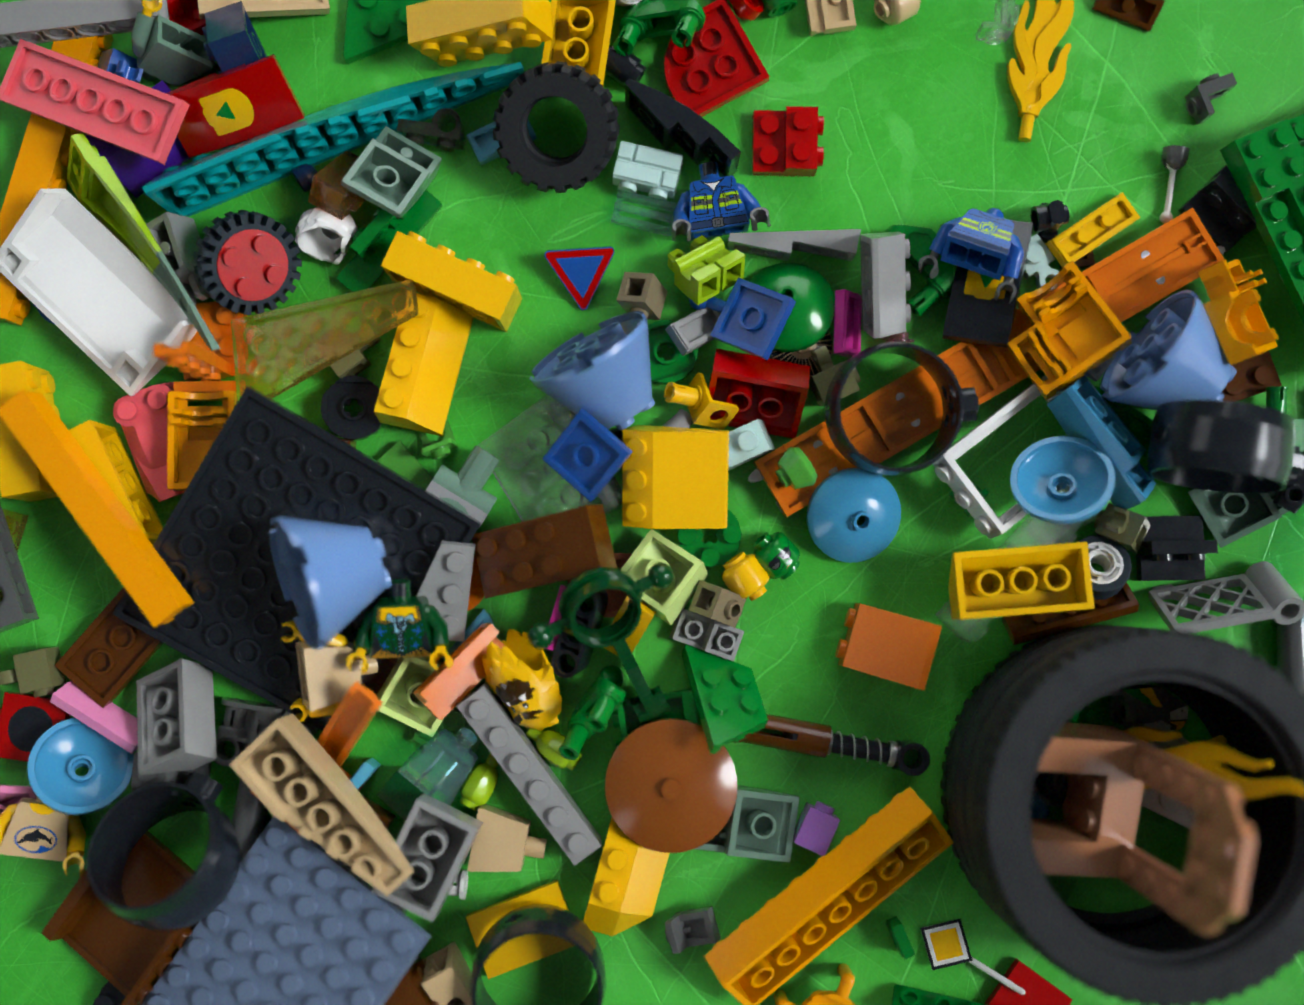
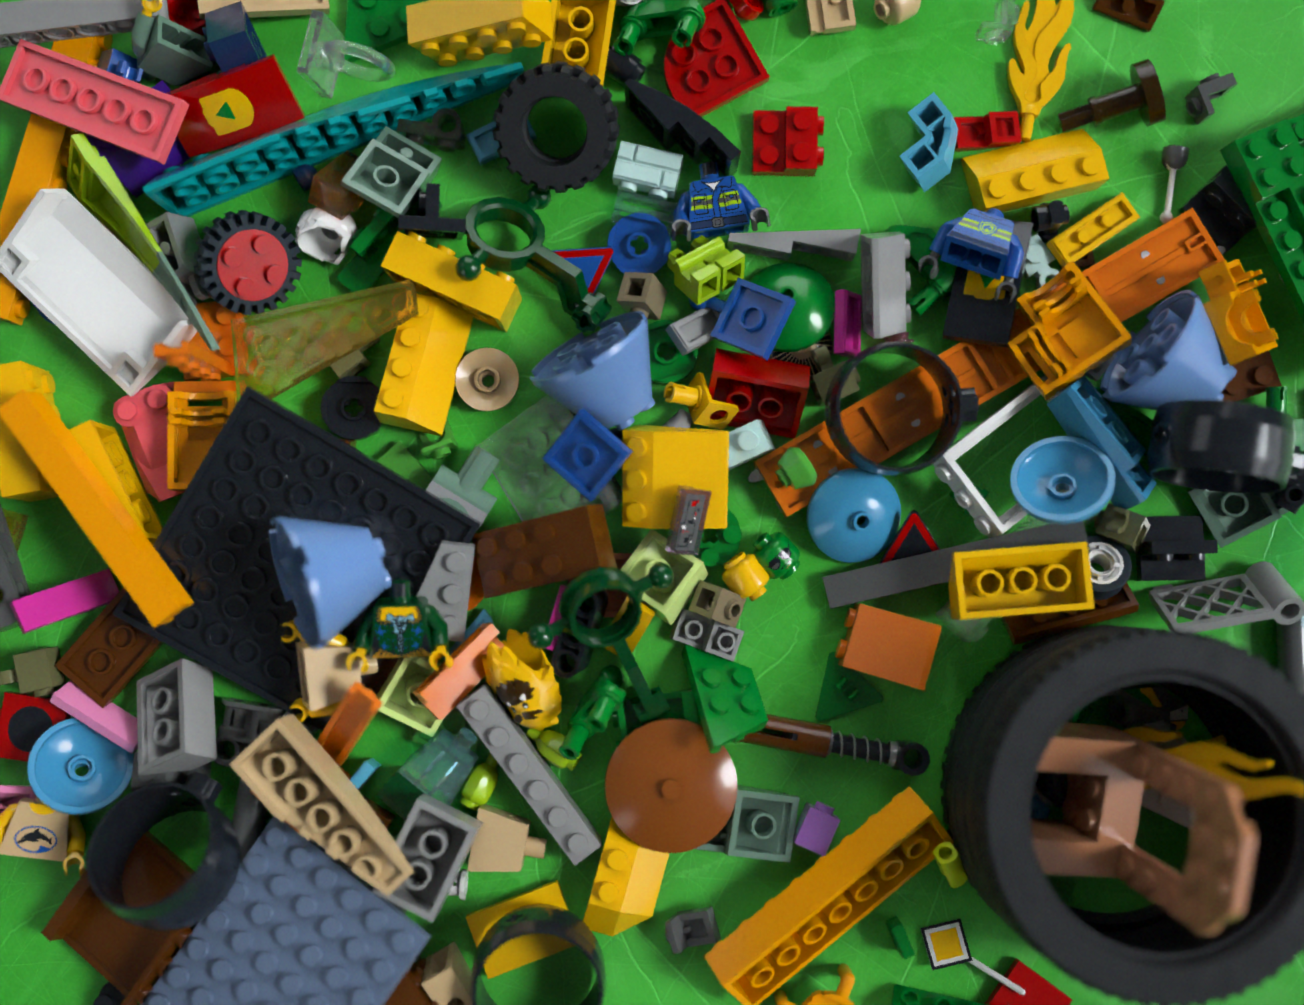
(64, 601): none -> dark pink tile
(325, 53): none -> clear tile
(428, 222): none -> black bracket
(475, 368): none -> tan dish
(585, 308): none -> dark green piece
(654, 233): none -> blue plate
(688, 520): none -> slope
(844, 691): none -> green piece
(910, 540): none -> piece
(933, 154): none -> medium azure brick
(934, 566): none -> dark grey tile
(950, 864): none -> neon yellow bar
(987, 131): none -> red slope
(1035, 171): none -> yellow slope
(1142, 95): none -> dark brown piece

